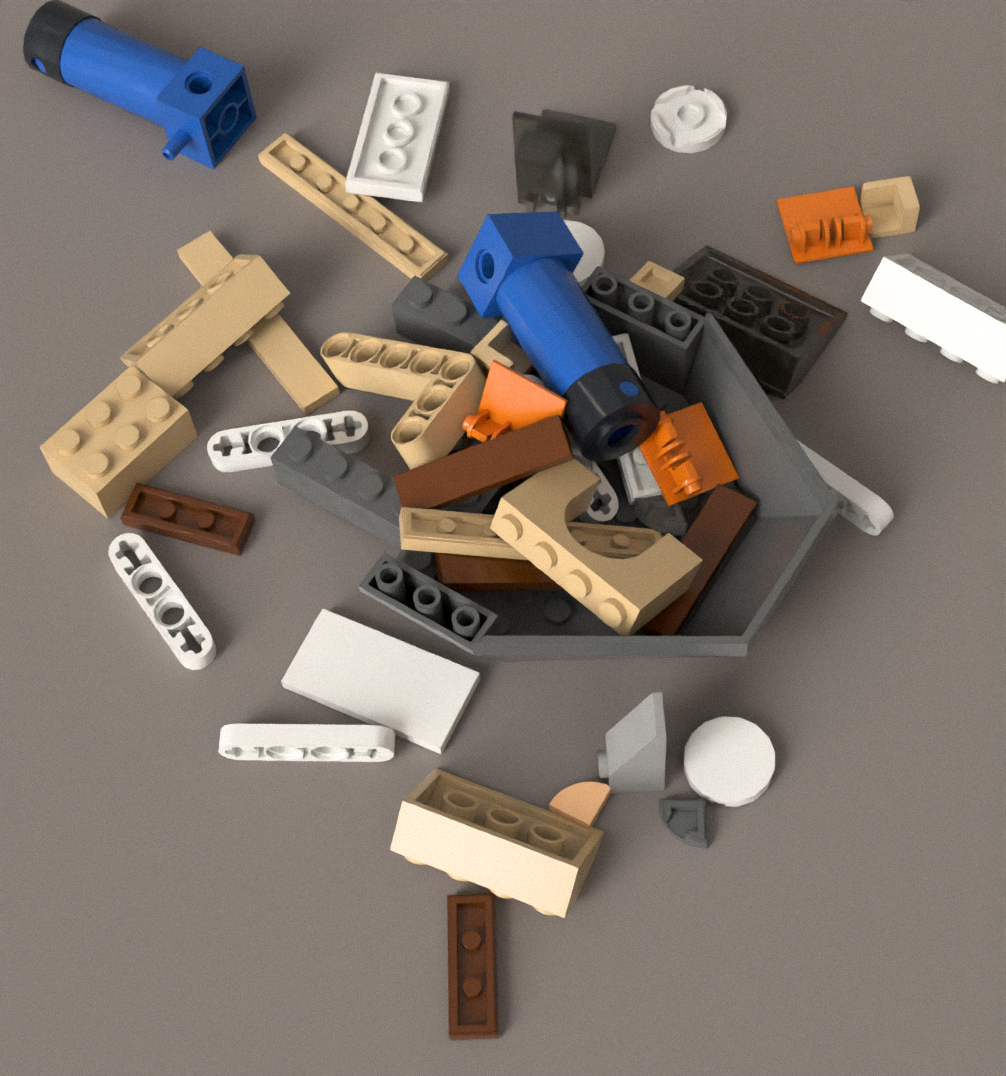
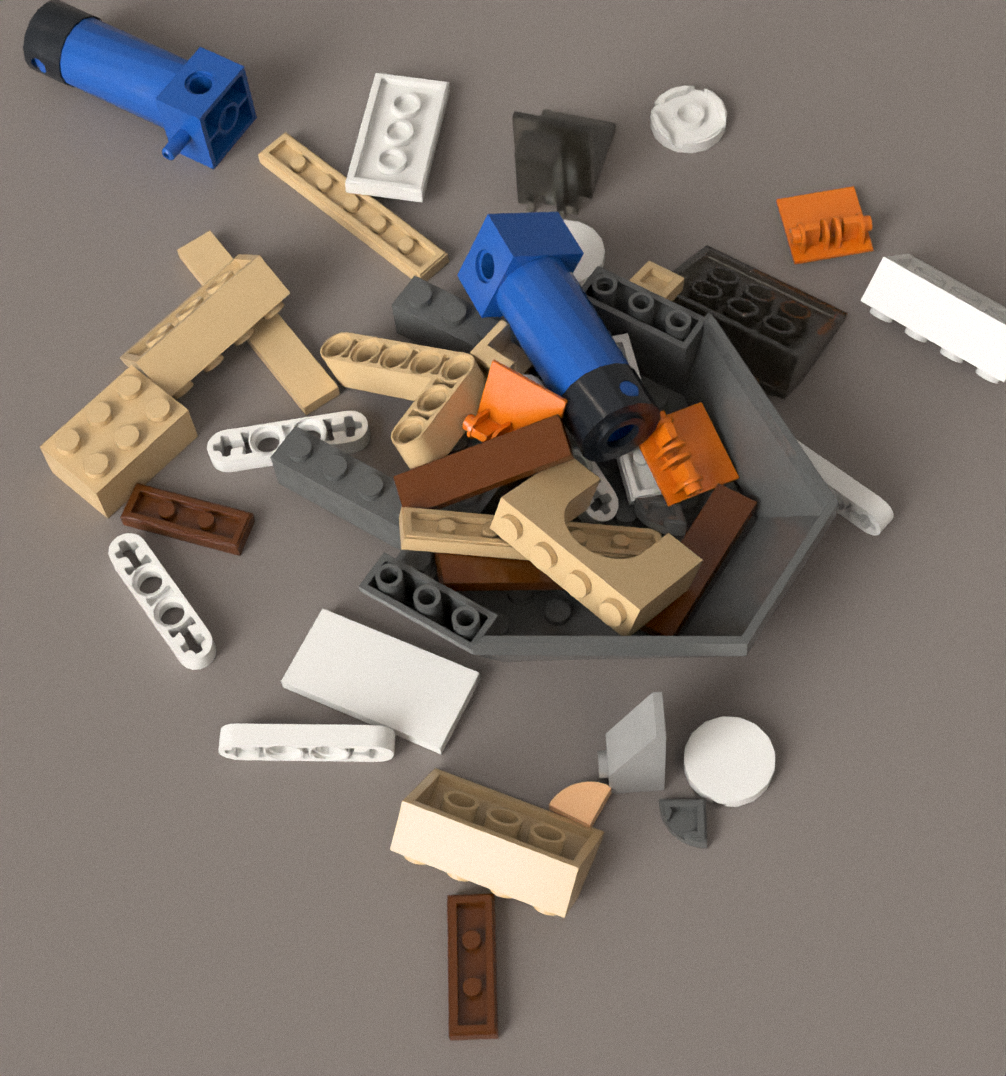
(891, 206): tan panel -> none

